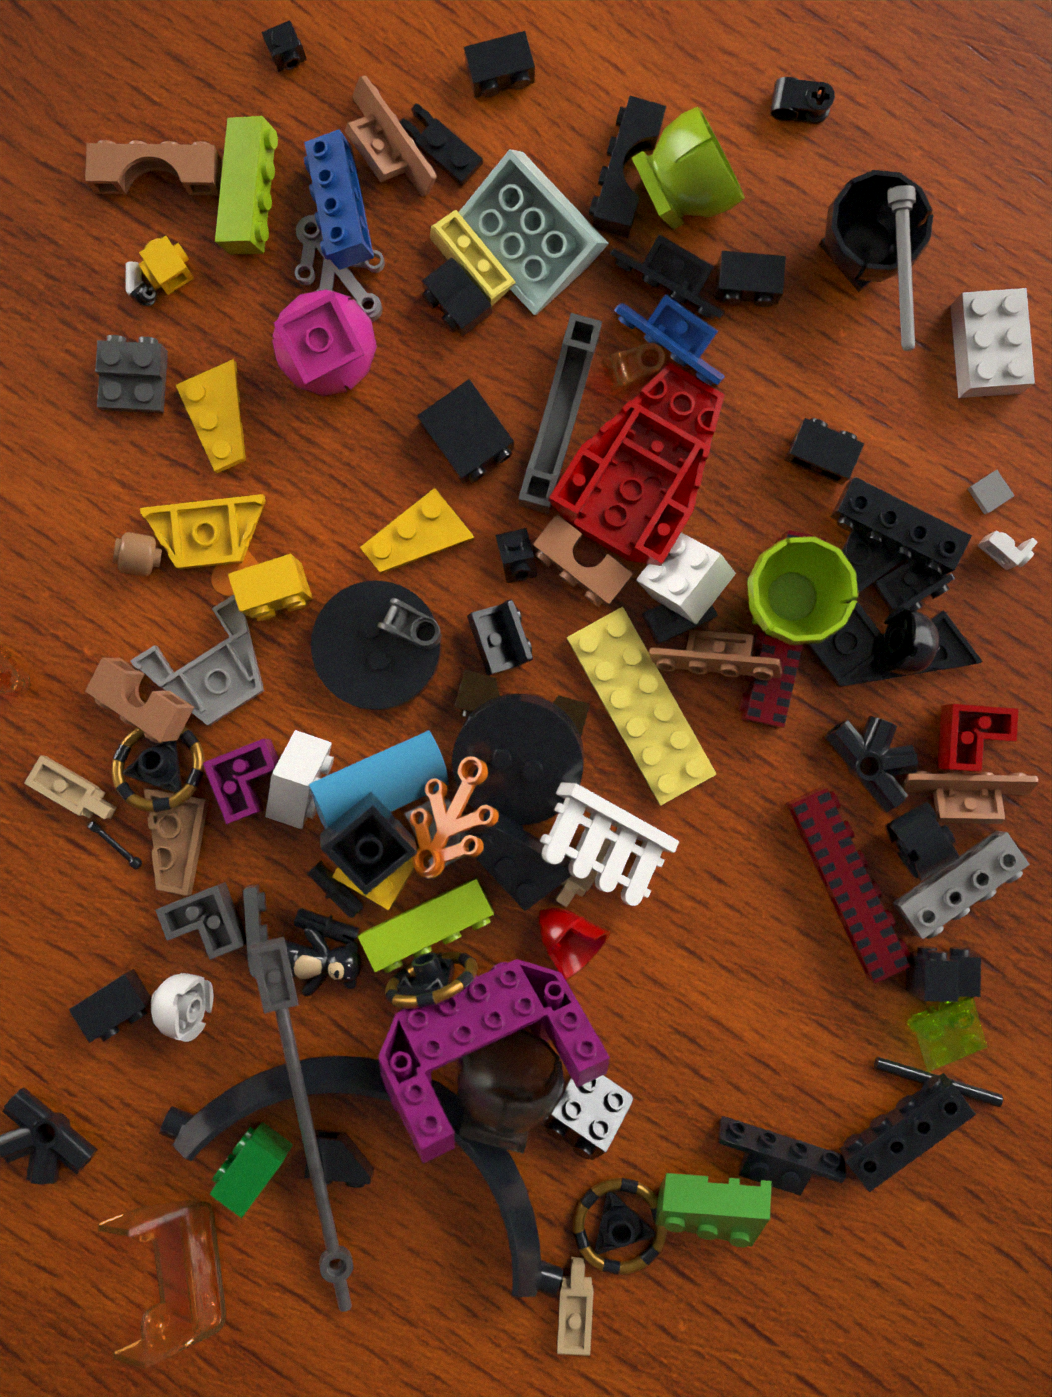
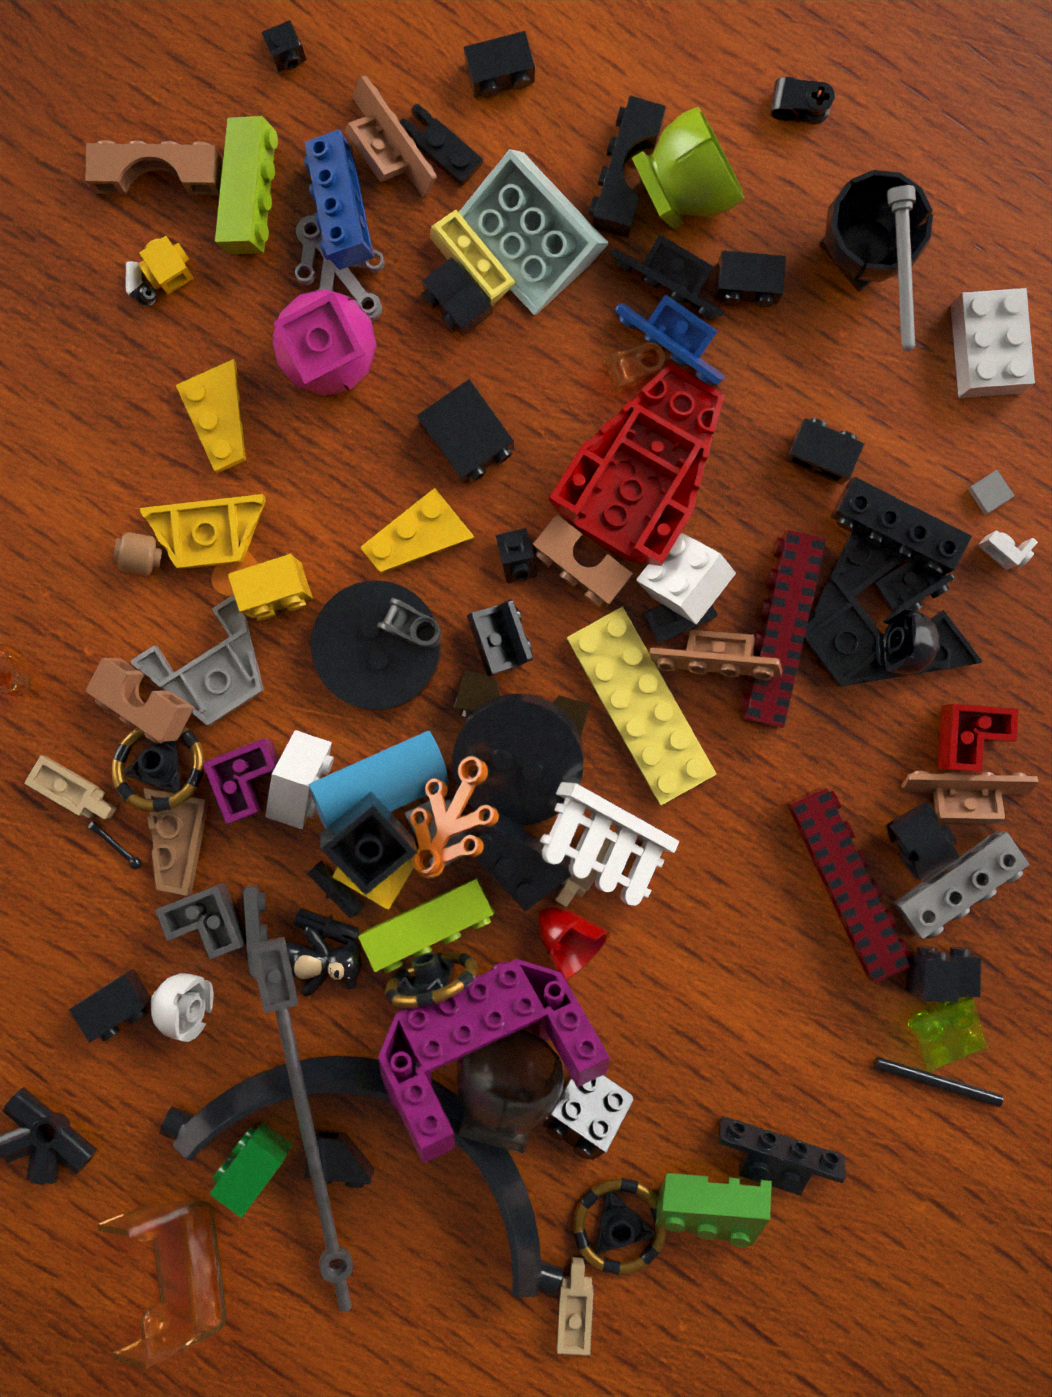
(131, 374): dark grey plate -> none
(560, 412): dark grey arch -> none
(802, 590): lime plate -> none
(885, 761): black piece -> none
(906, 1131): black brick -> none

